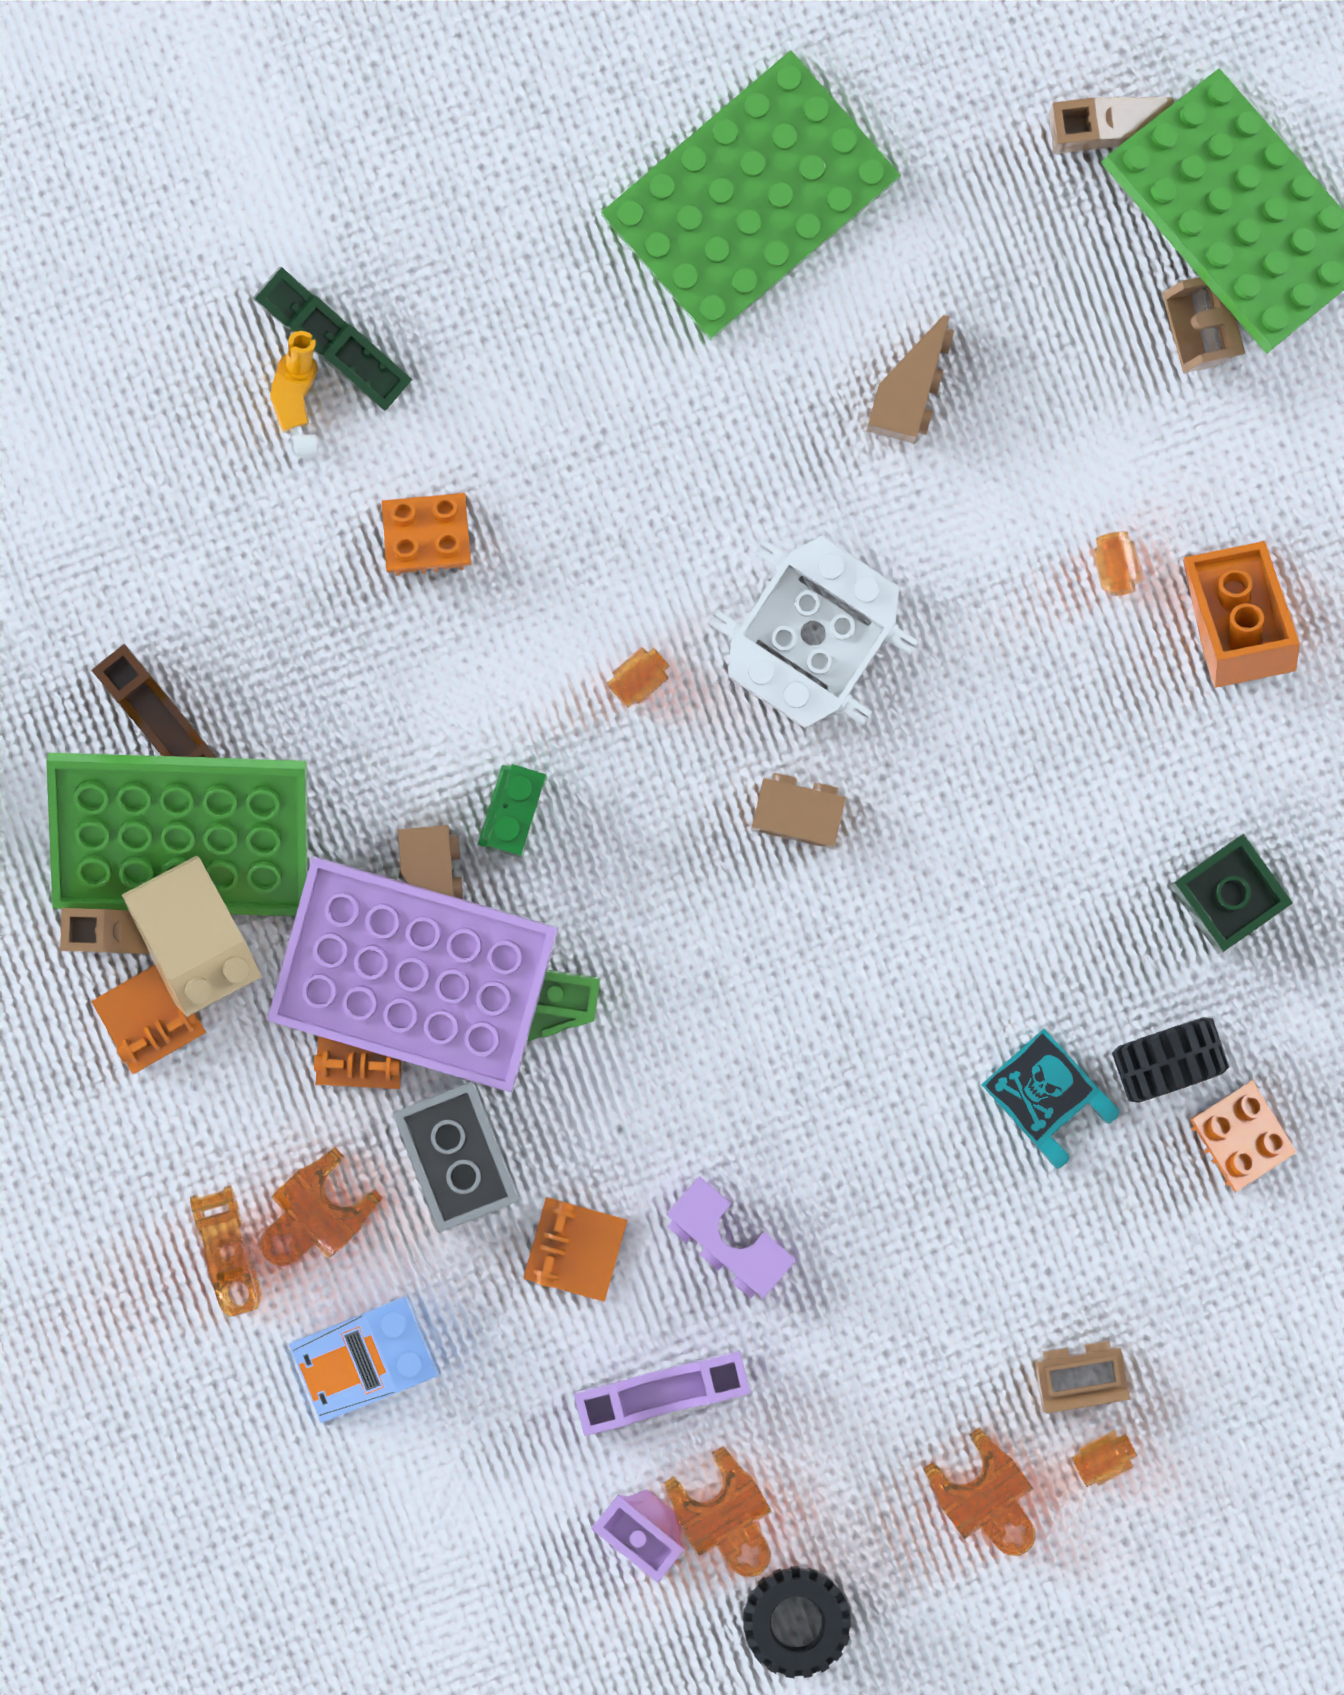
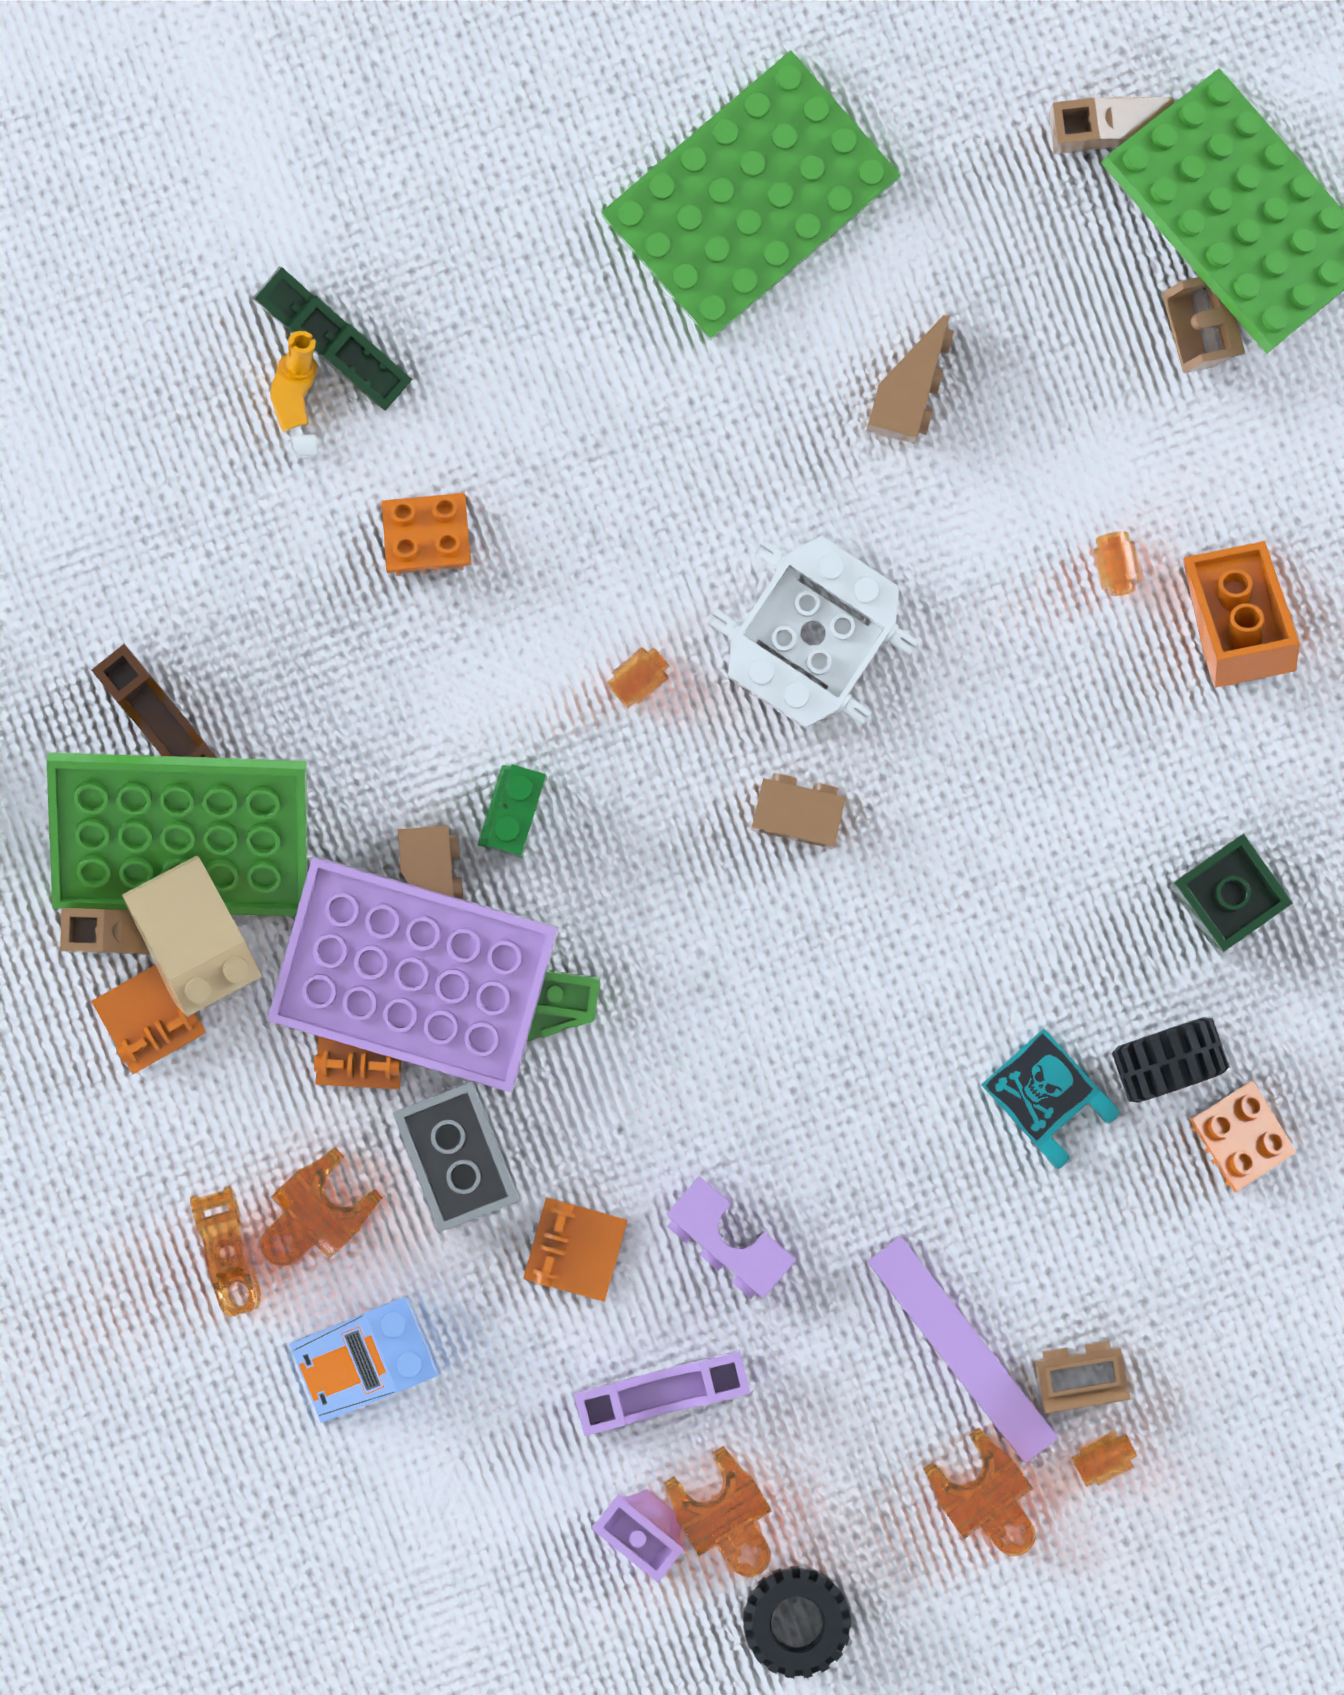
(962, 1349): none -> lavender tile

